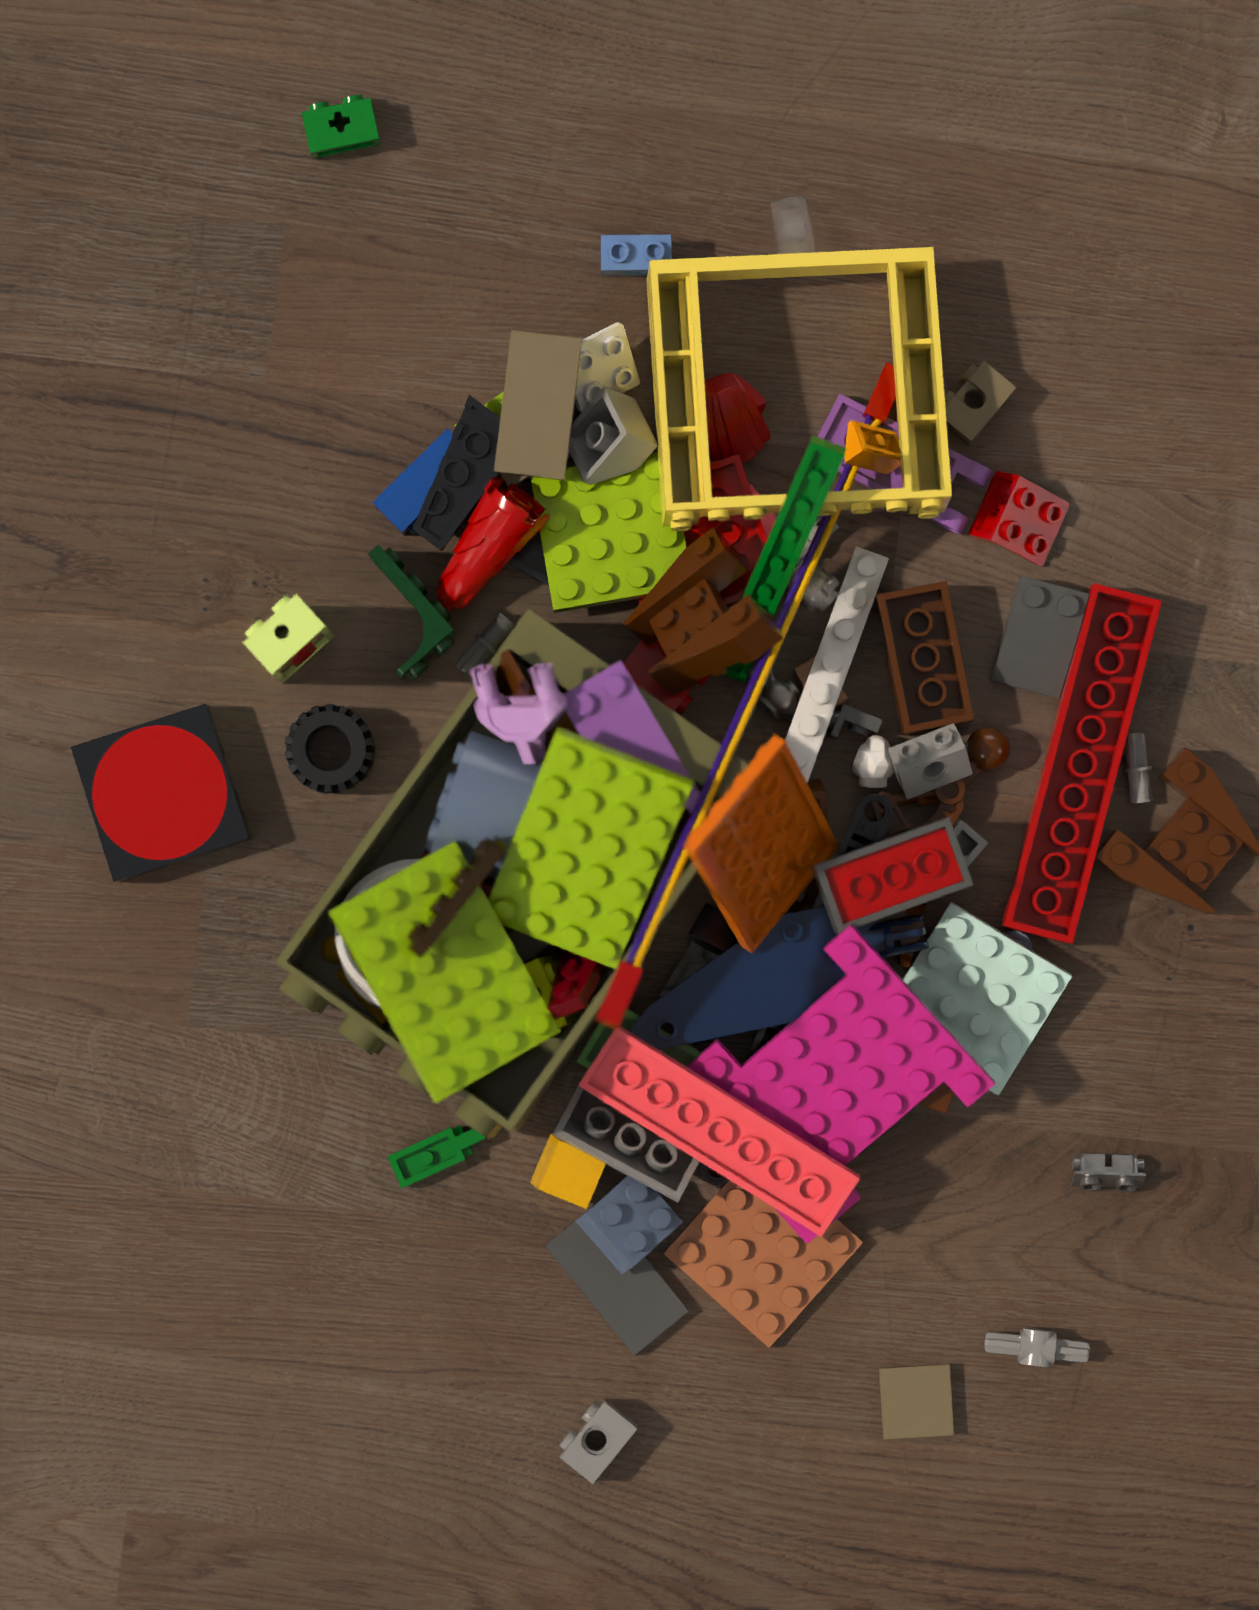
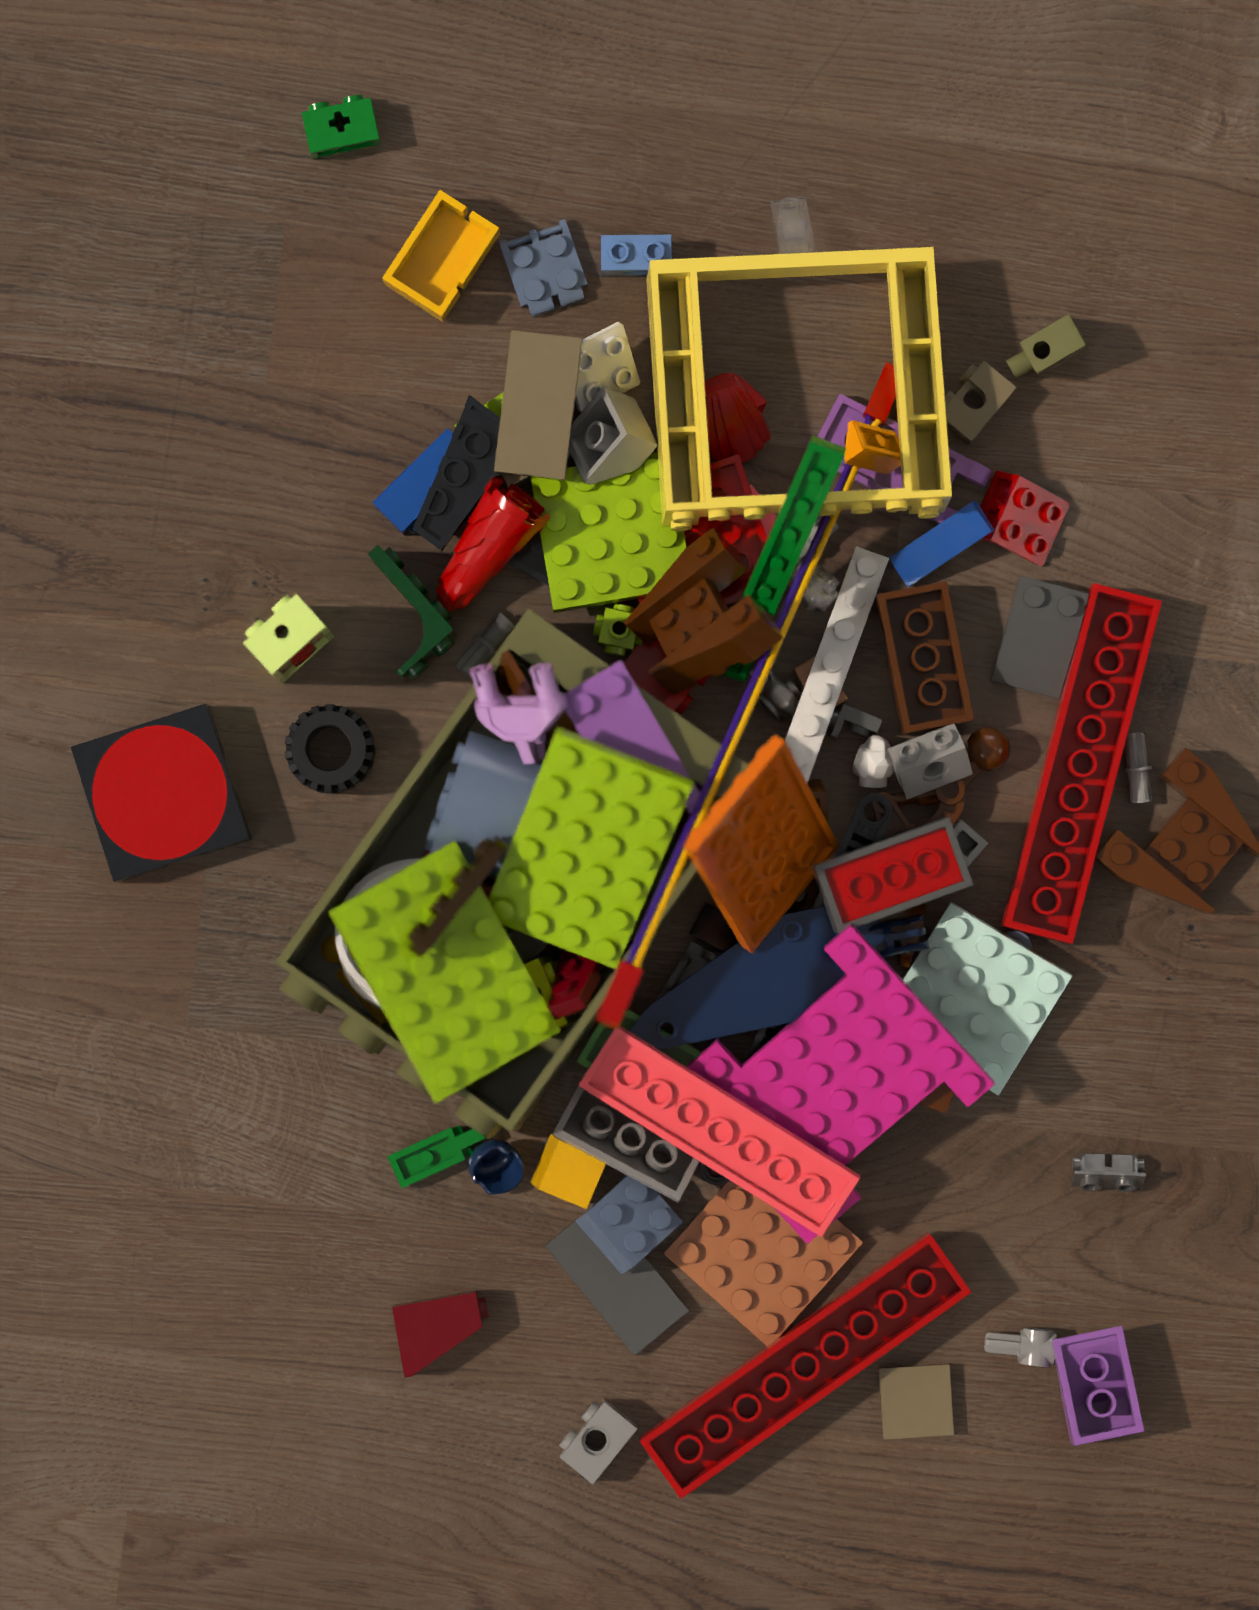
(435, 1326): none -> dark red slope
(441, 256): none -> yellow piece
(496, 1166): none -> dark blue hair
(545, 269): none -> sand blue plate
(615, 643): none -> lime brick
(804, 1365): none -> red brick
(941, 543): none -> blue tile
(1064, 344): none -> olive torso
(1097, 1386): none -> medium lavender slope

